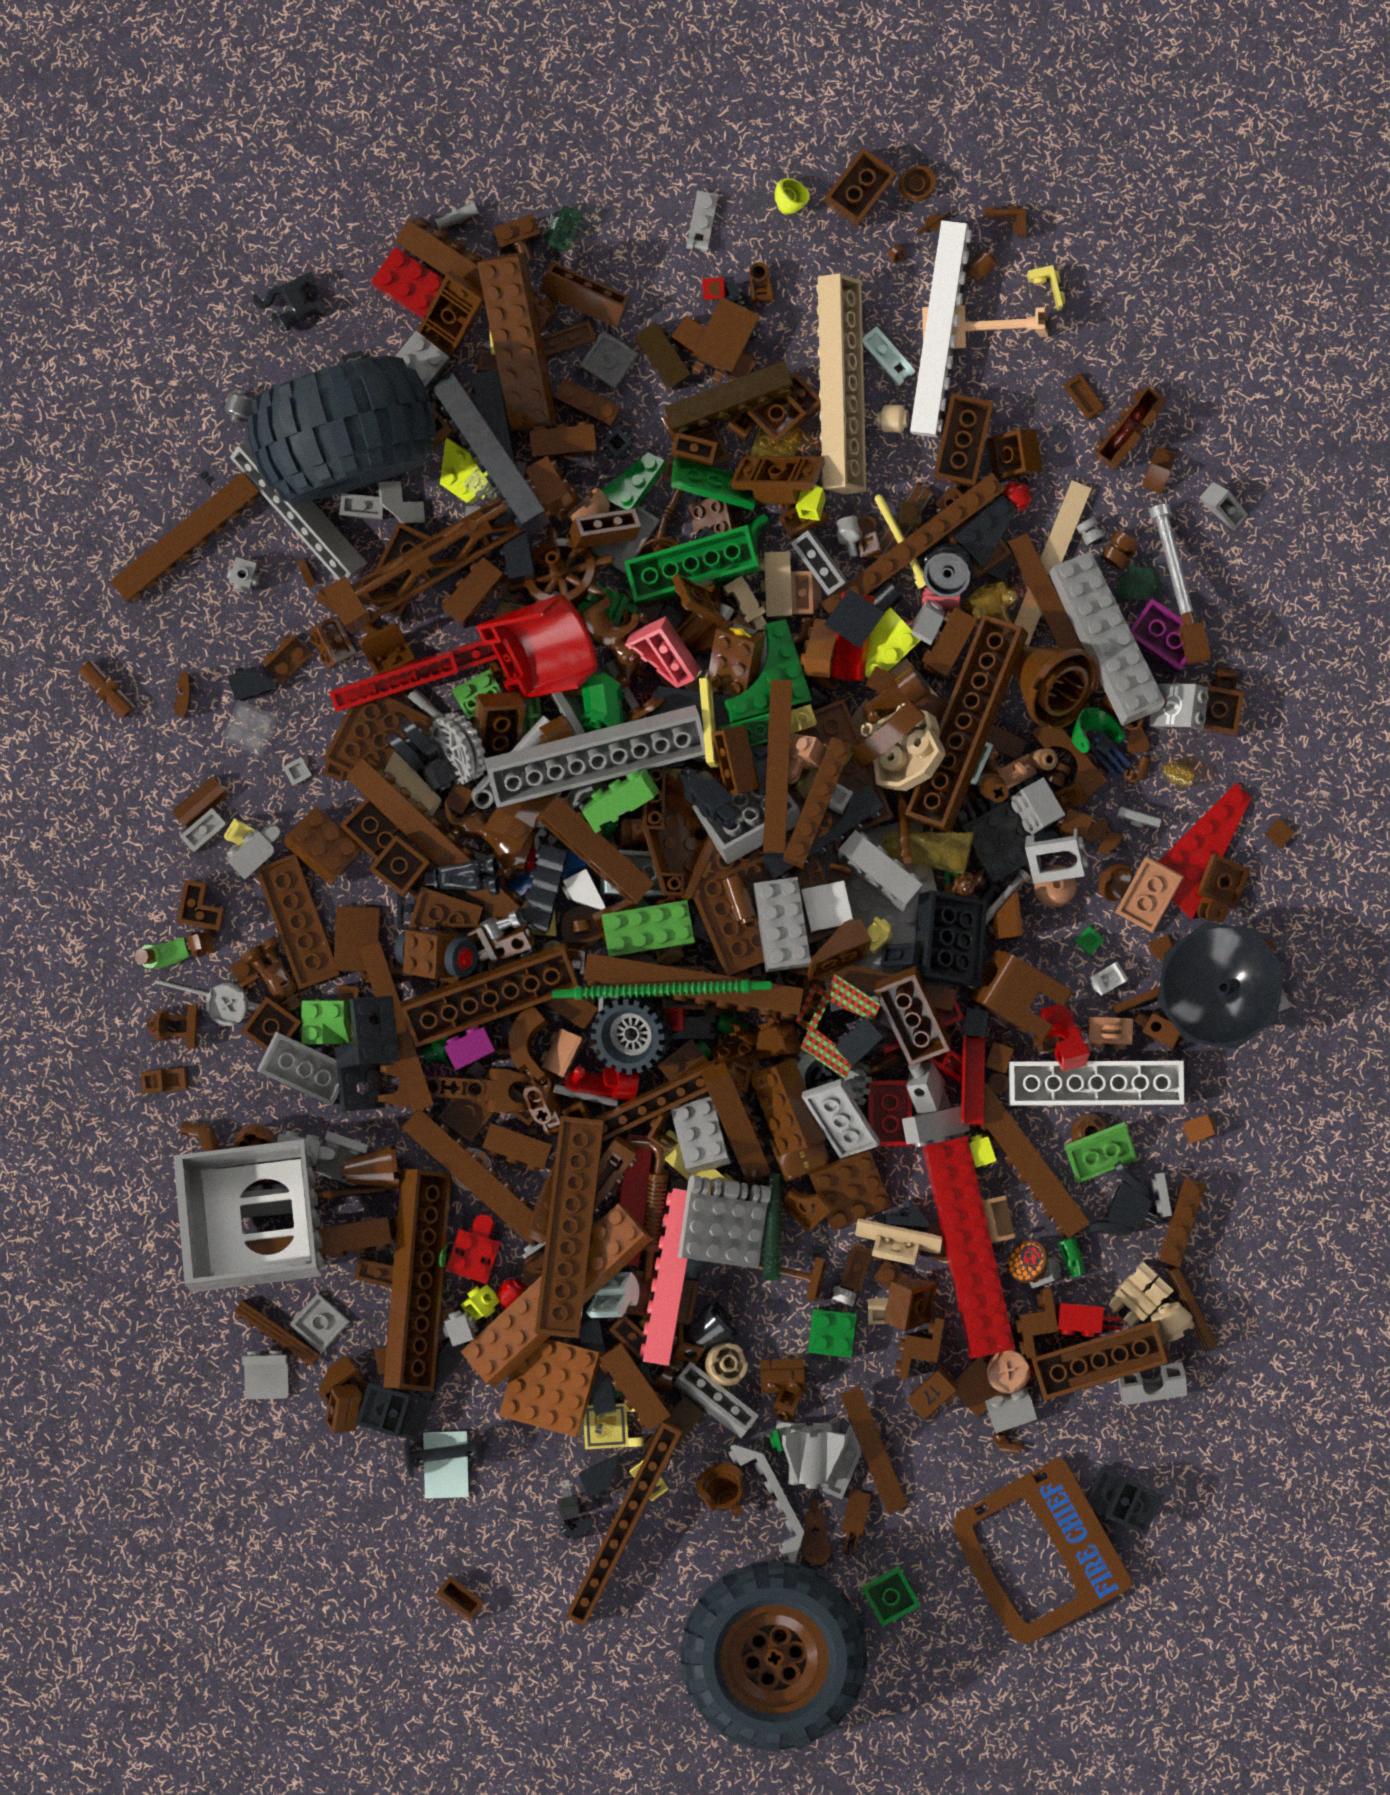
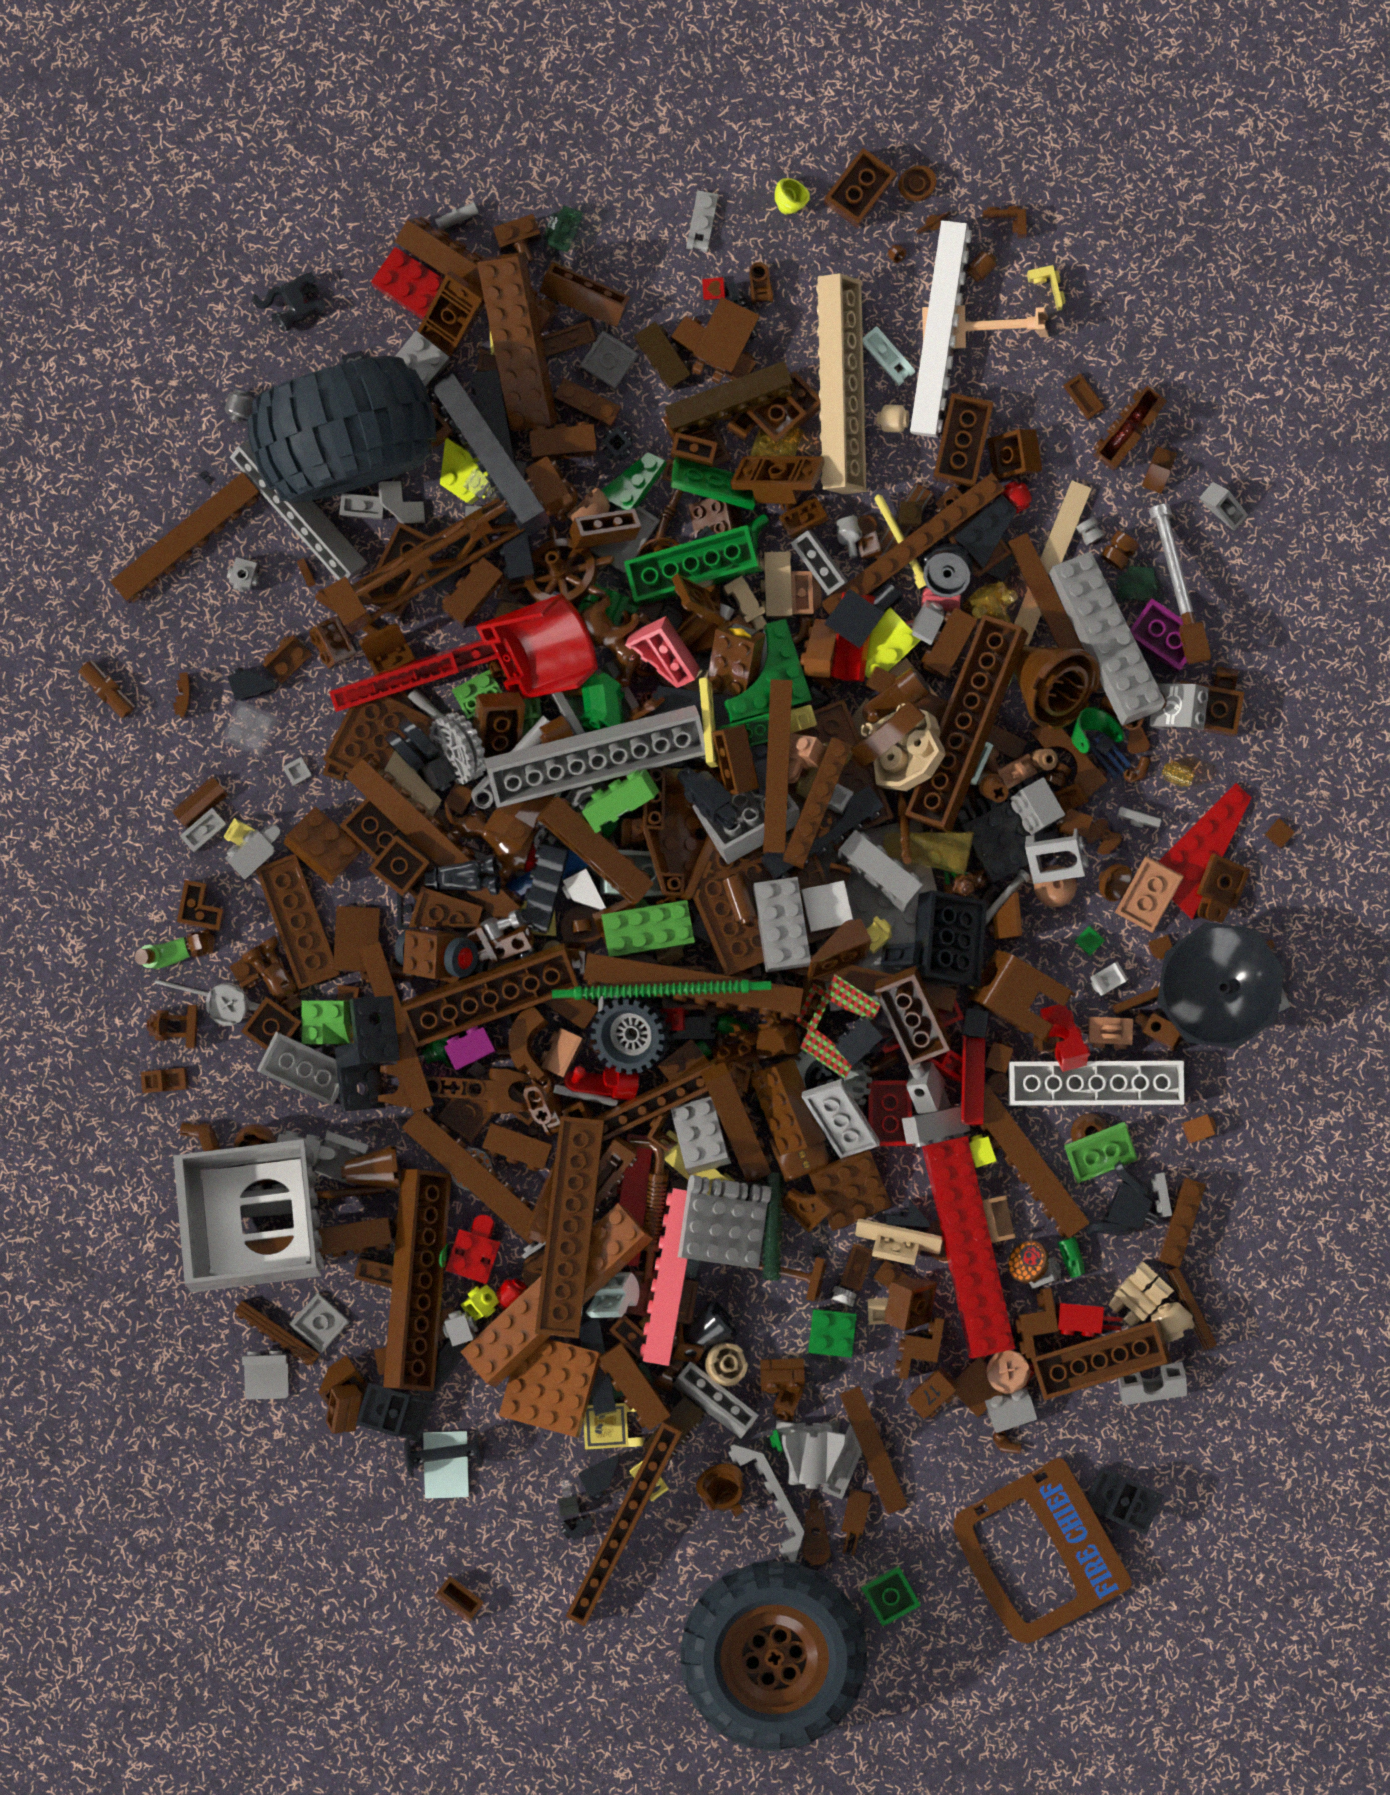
(811, 503): neon yellow brick -> none

